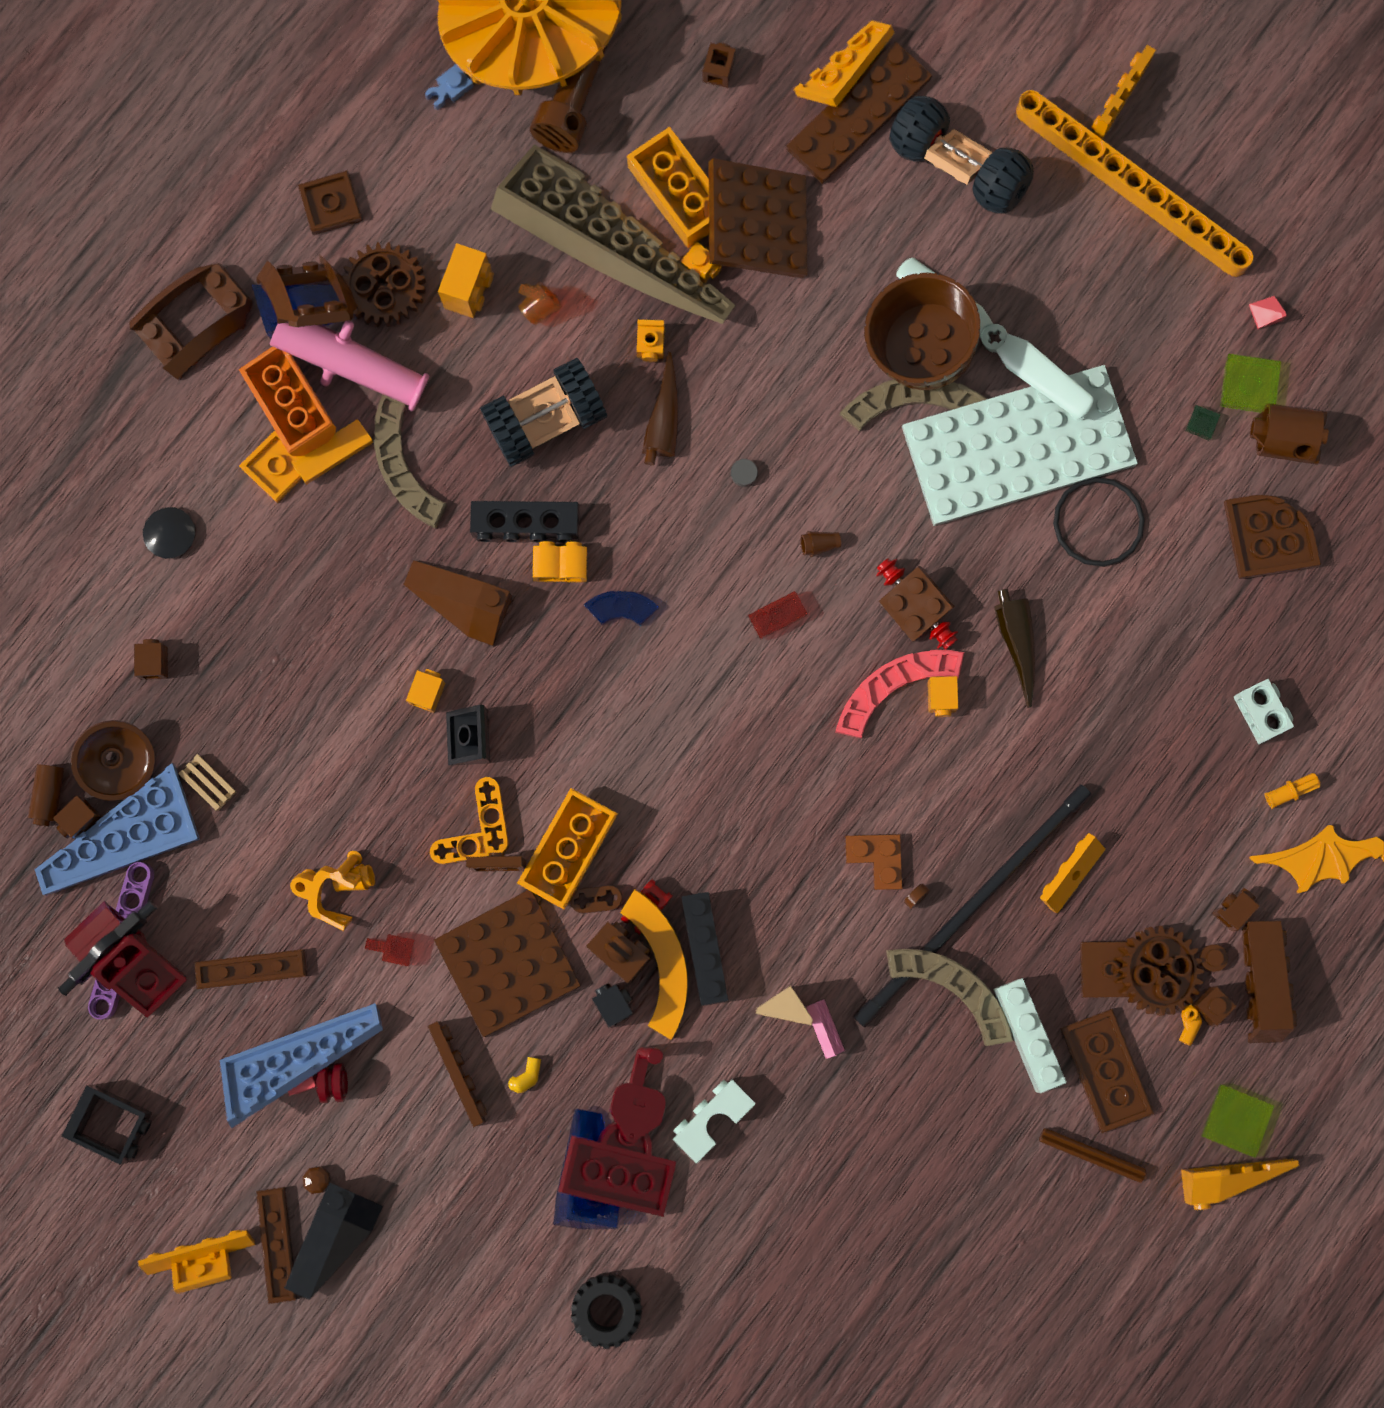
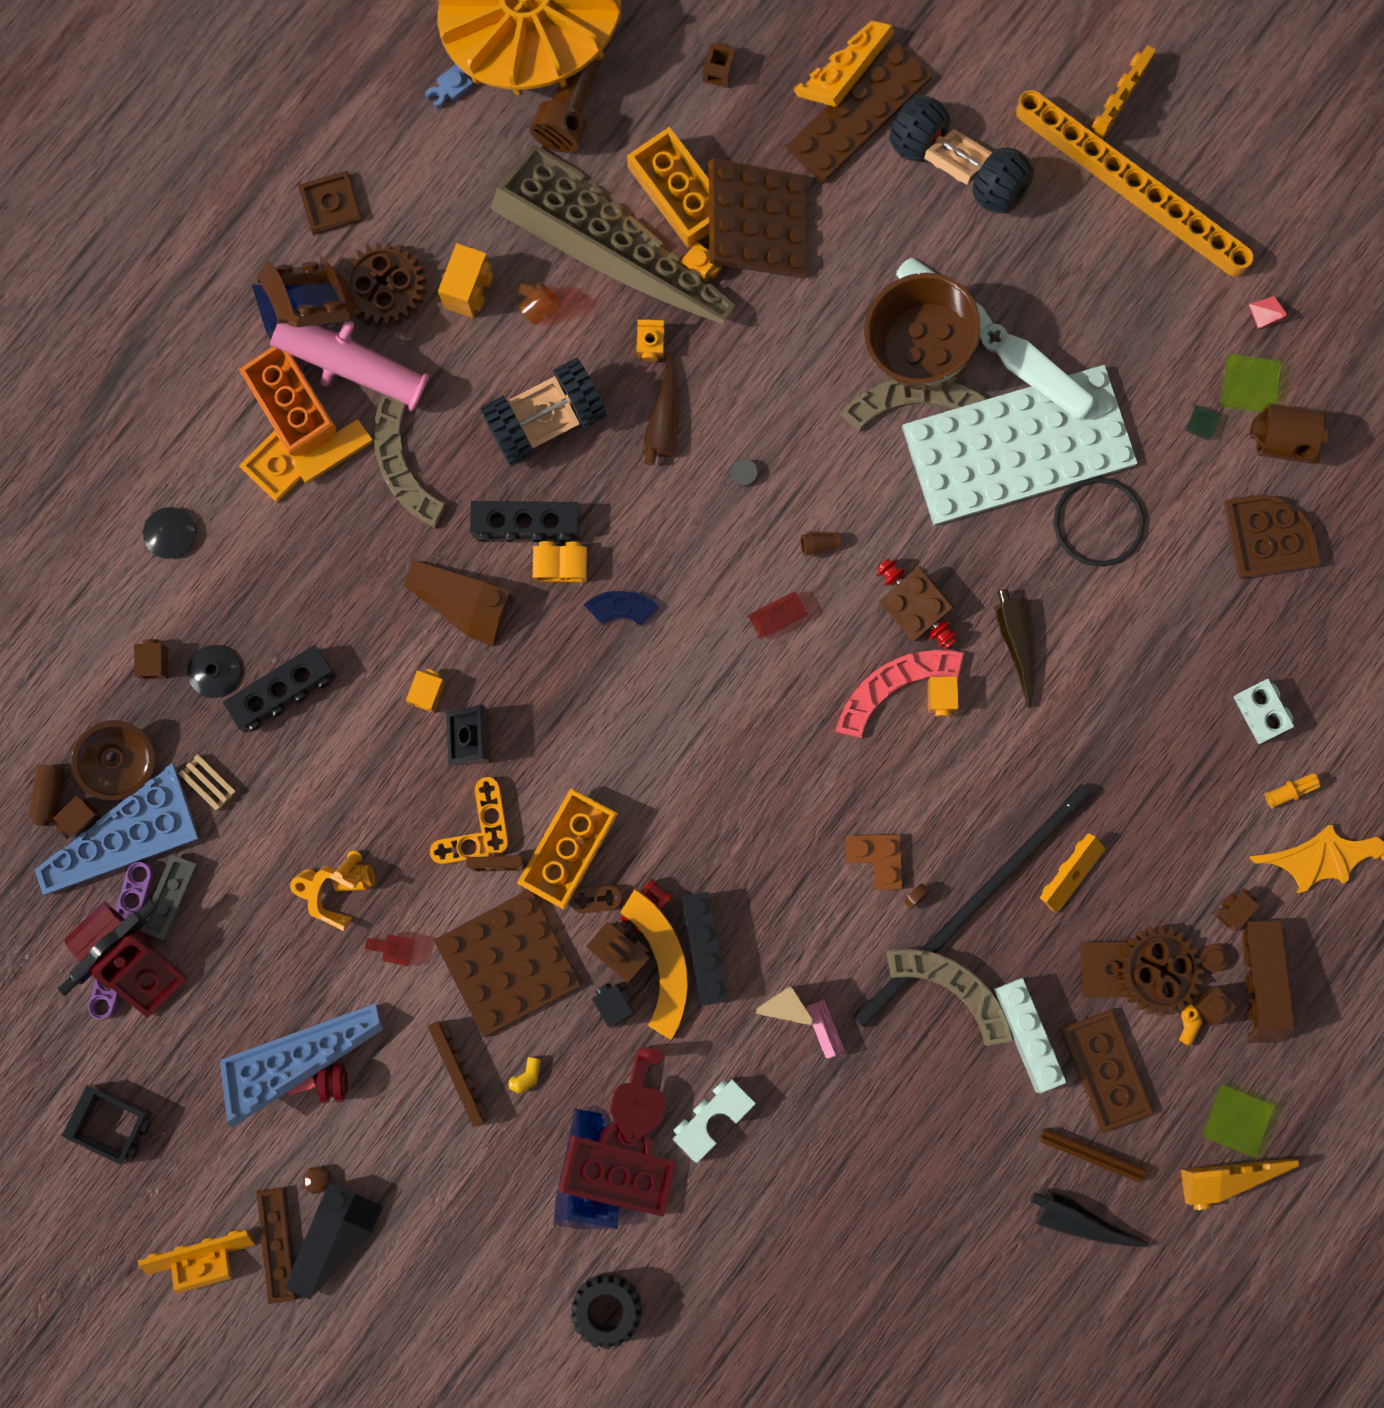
(166, 345): reddish brown wedge -> none
(169, 896): none -> dark grey plate
(223, 680): none -> black dish
(250, 969): reddish brown tile -> none
(287, 674): none -> black brick
(1071, 1218): none -> black piece

